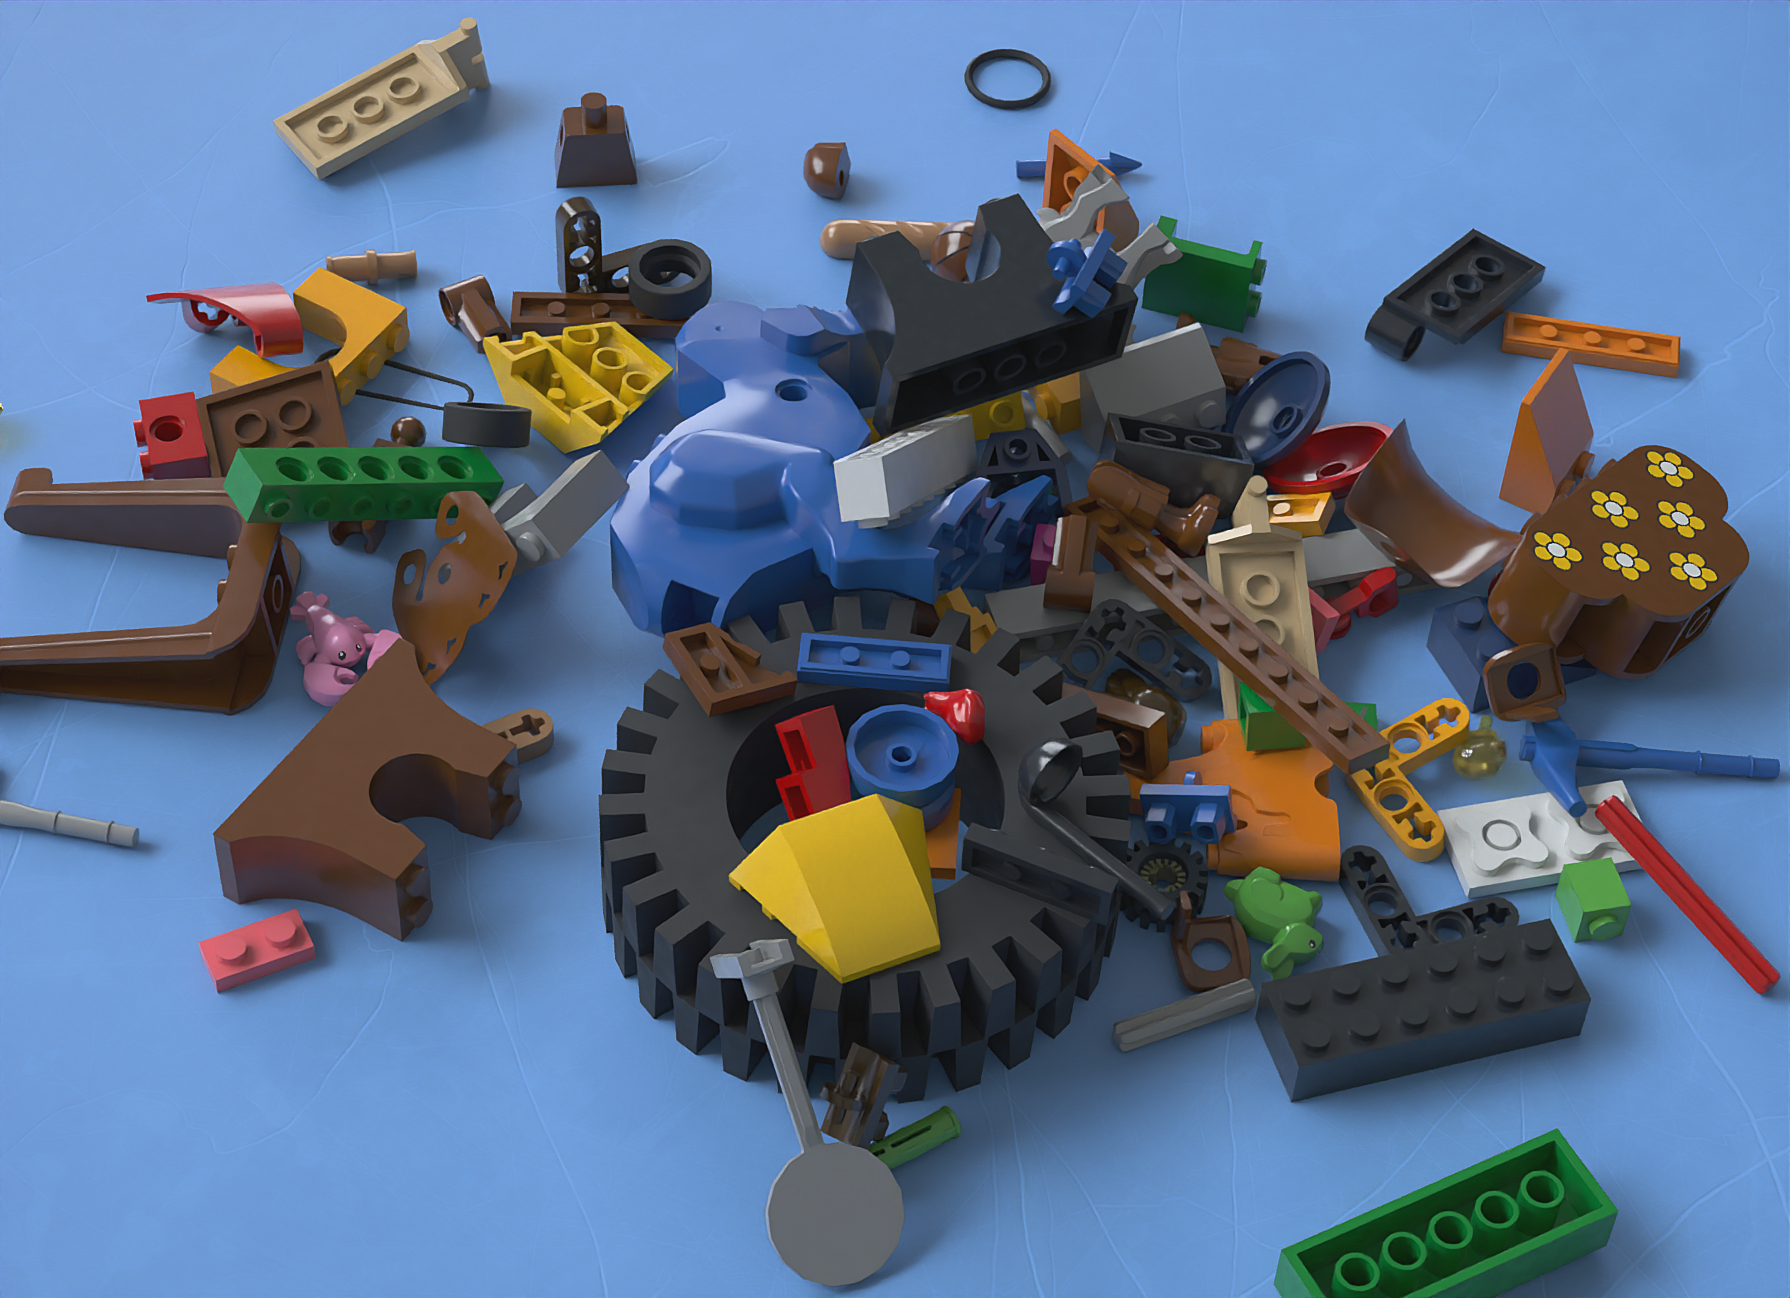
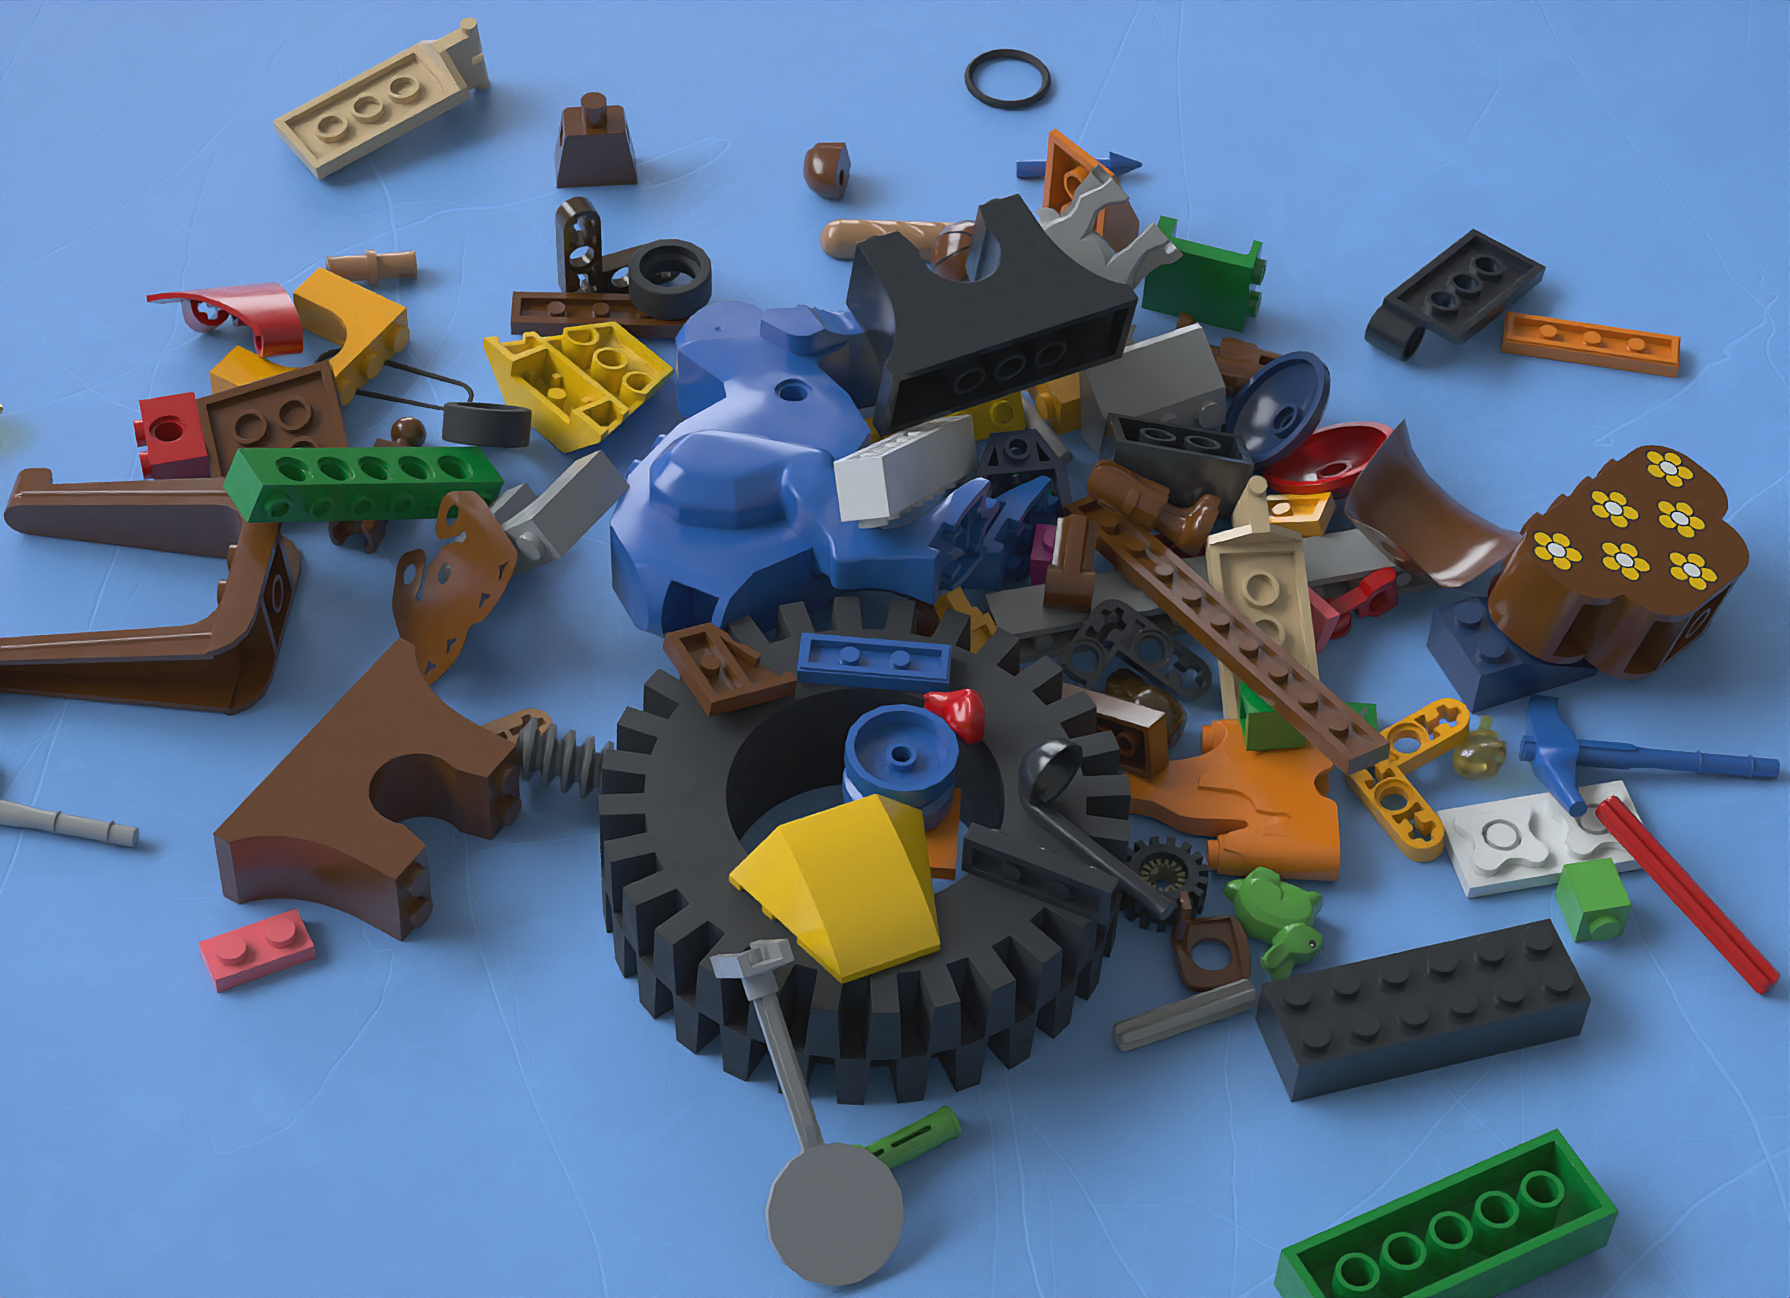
(338, 646): bright pink animal -> none
(474, 309): reddish brown piece -> none
(560, 758): none -> dark grey piece
(816, 761): red slope -> none
(860, 1097): dark brown hips -> none
(1081, 267): blue hips -> none
(1188, 808): blue hips -> none
(1412, 929): black beam -> none
(1549, 440): orange slope -> none
(1549, 692): reddish brown piece -> none

